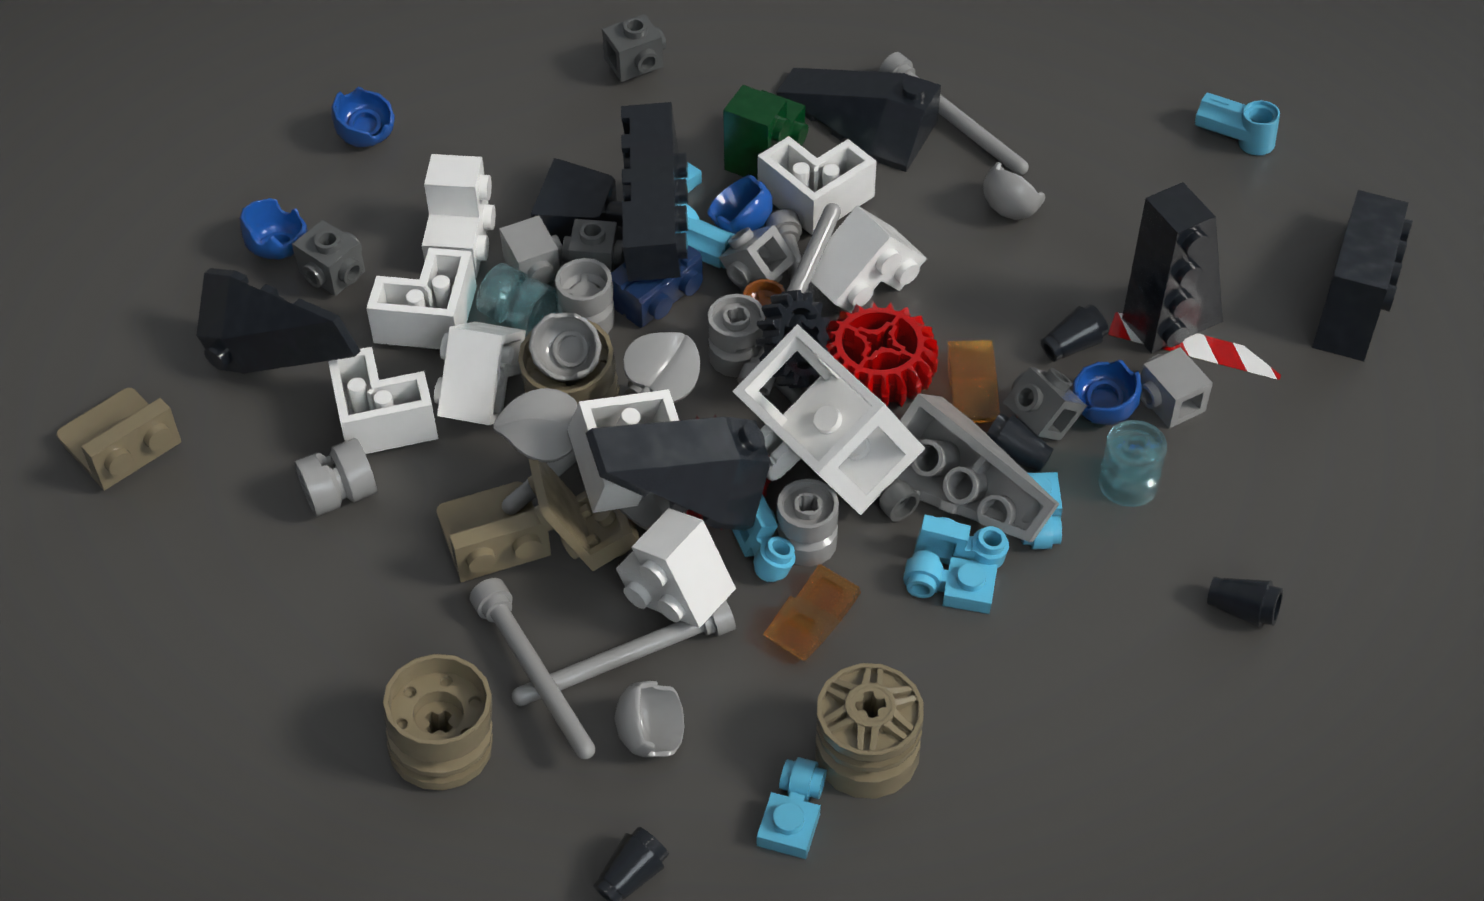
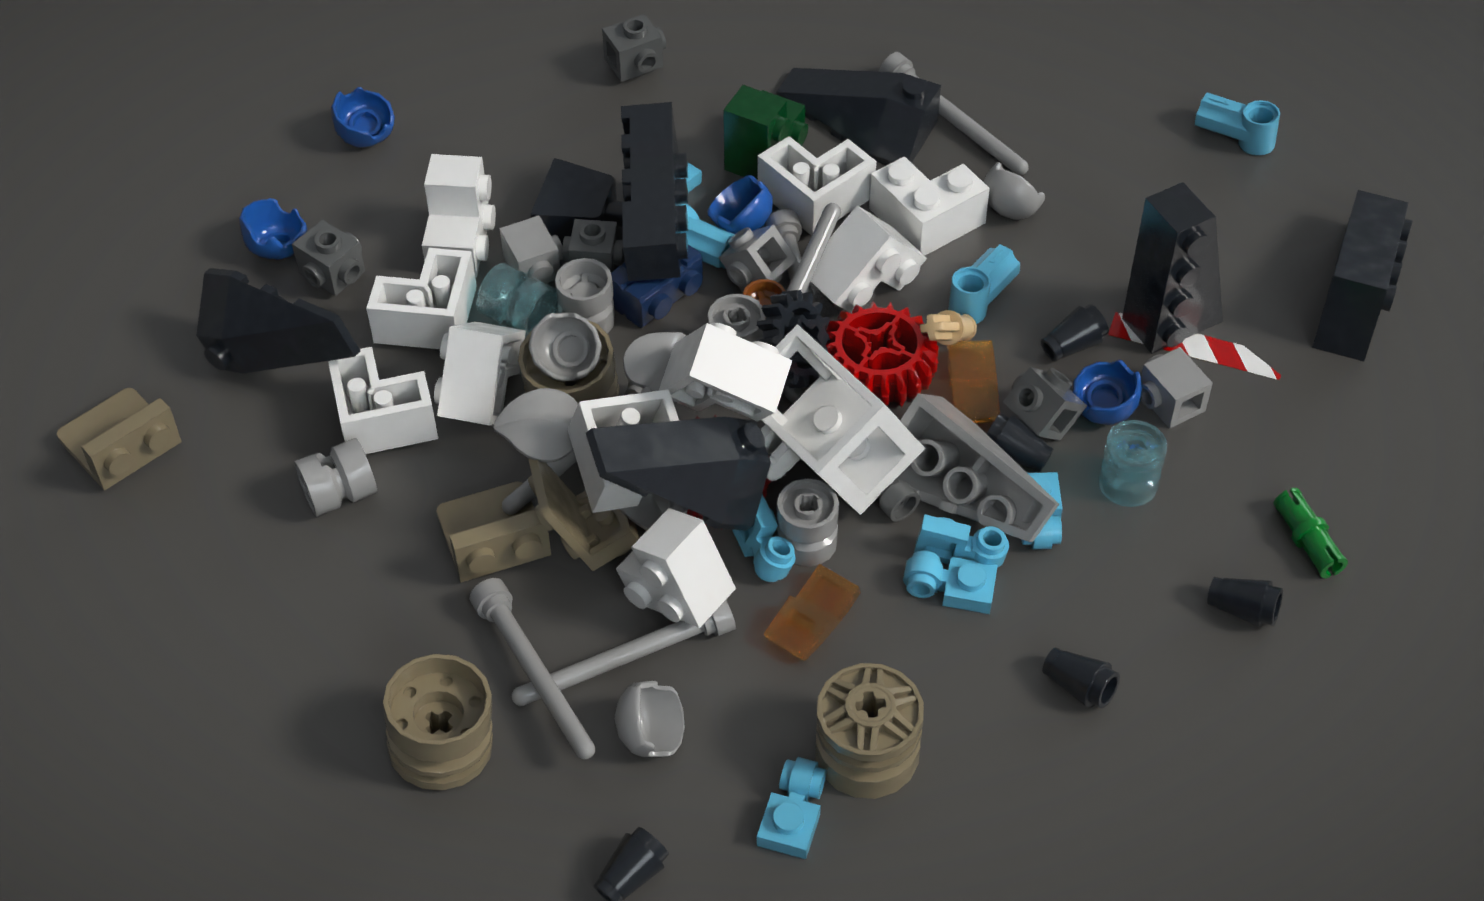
(725, 370): none -> white brick
(925, 209): none -> white brick
(949, 327): none -> tan axle
(980, 284): none -> medium azure piece
(1083, 677): none -> black cone
(1310, 533): none -> green pin

